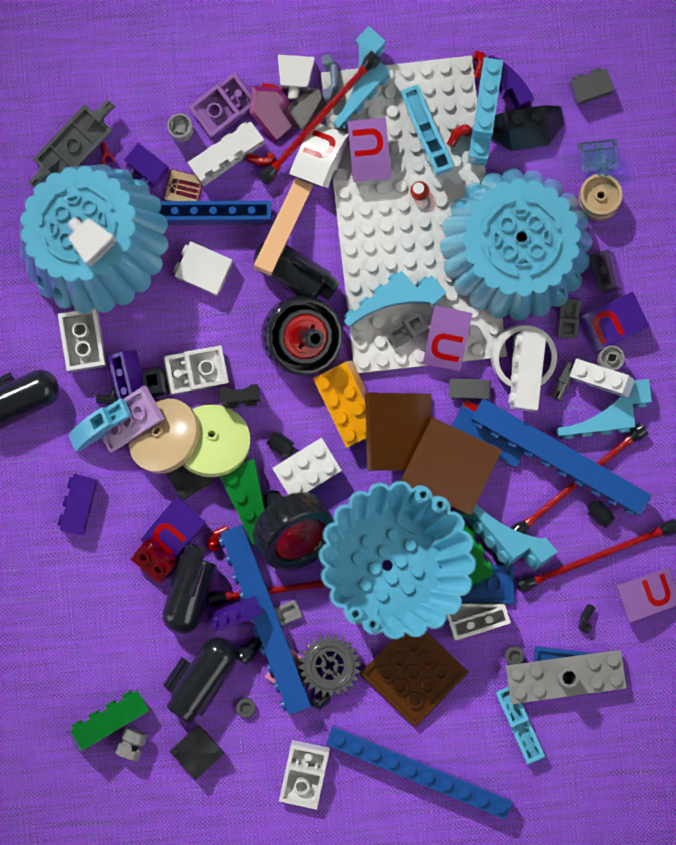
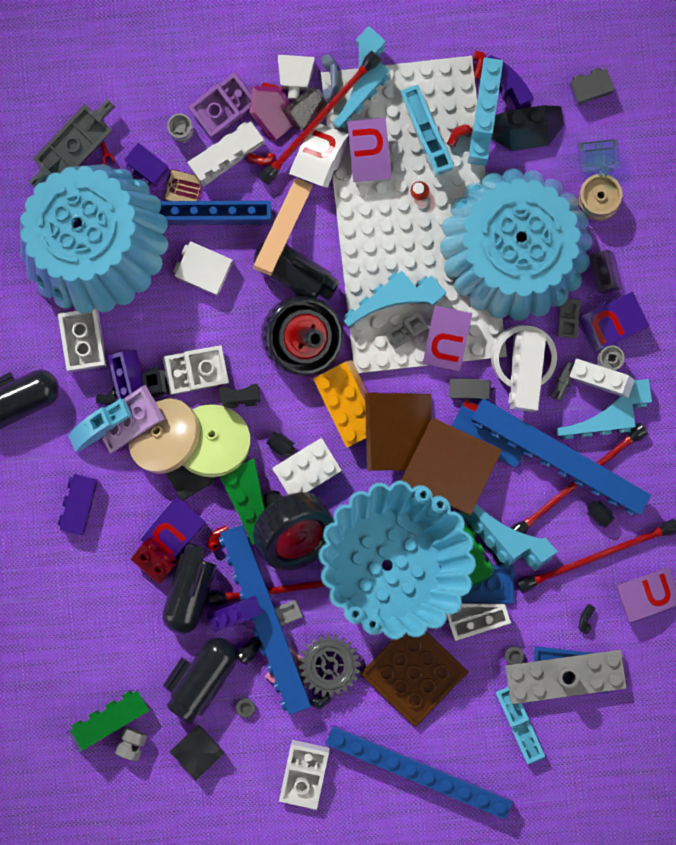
(90, 240): white torso -> none

